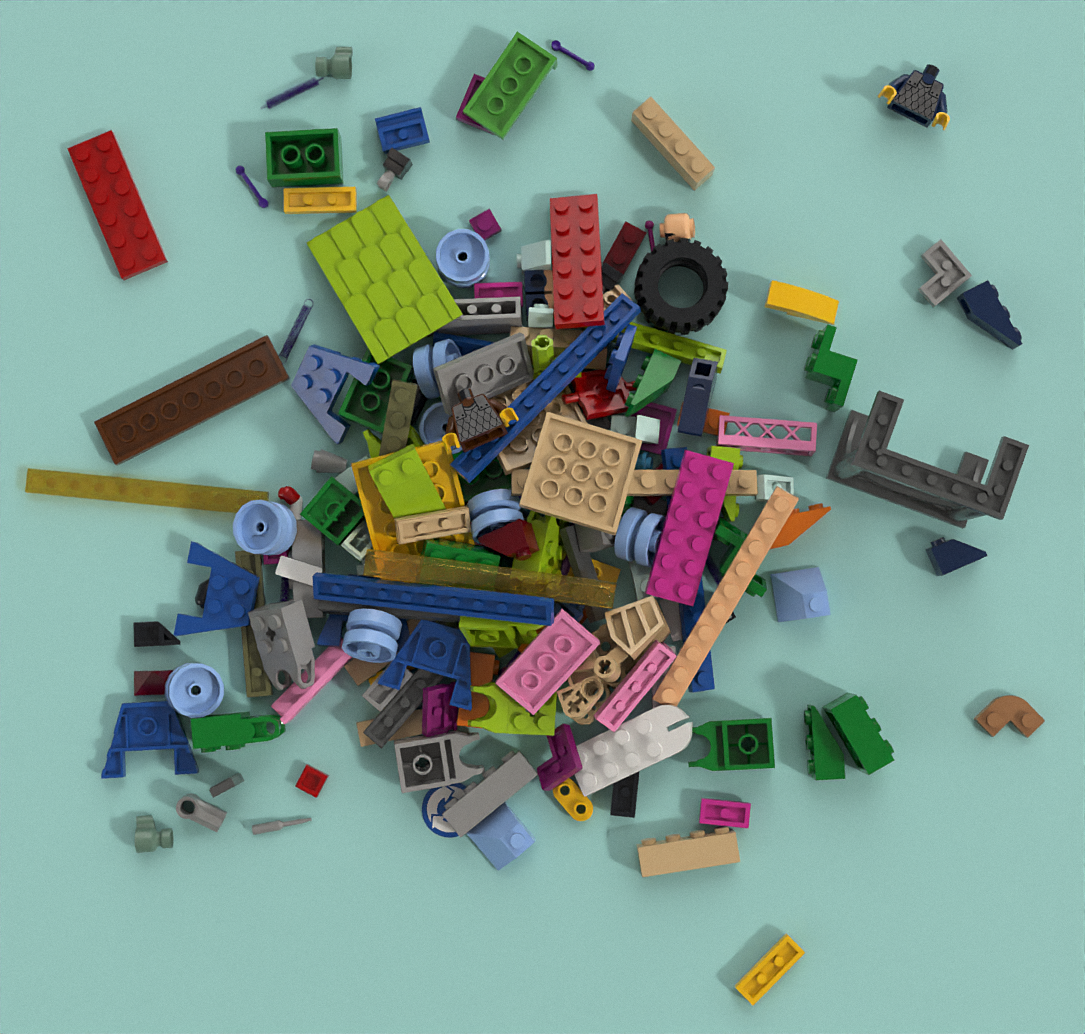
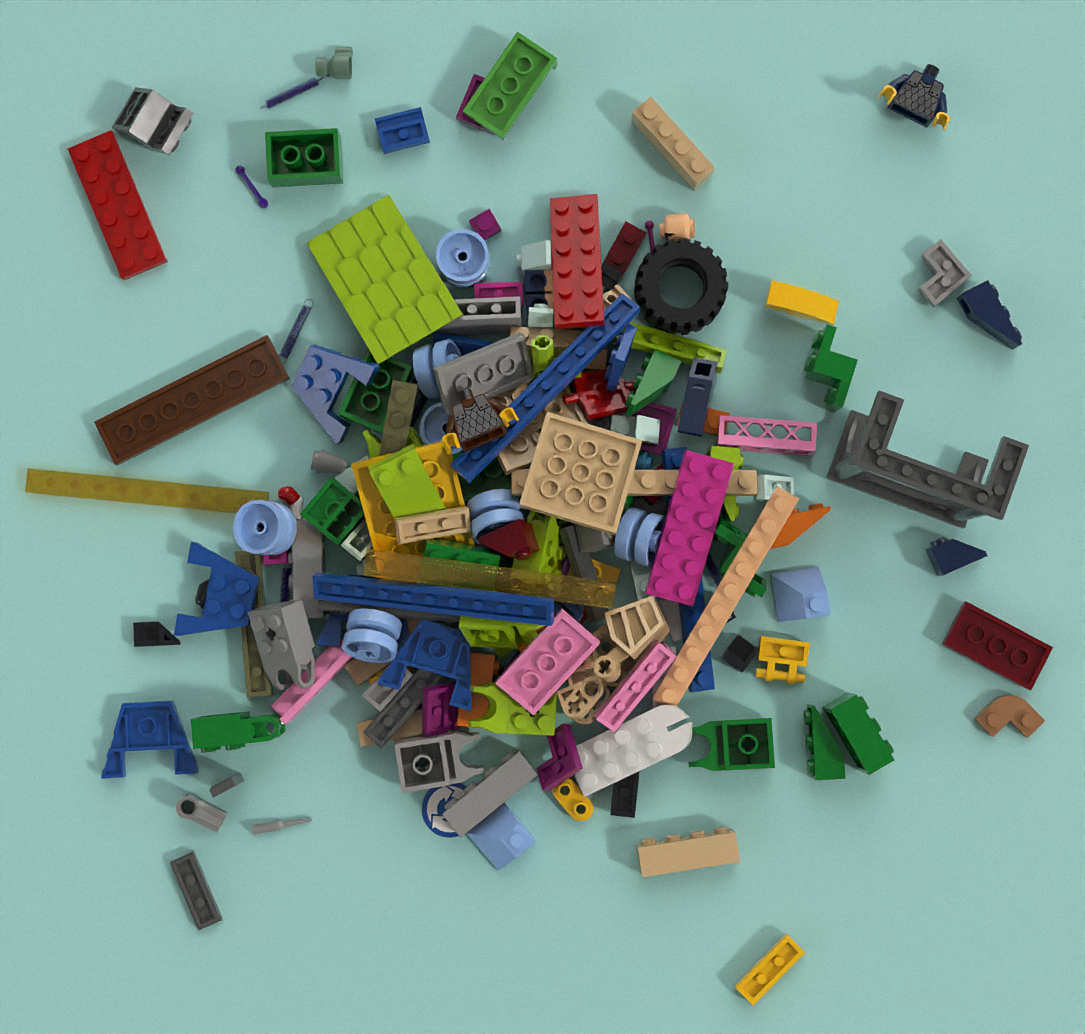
(148, 838): sand green piece -> none
(150, 682): dark red slope -> none
(153, 120): none -> dark grey bracket
(196, 890): none -> dark grey tile
(209, 689): light blue wheel -> none
(296, 570): white sticker -> none
(311, 780): red tile -> none
(320, 200): yellow plate -> none
(396, 165): black piece -> none
(556, 46): dark purple hinge -> none
(724, 812): dark pink plate -> none
(740, 653): none -> black panel
(785, 652): none -> yellow plate
(997, 645): none -> dark red plate

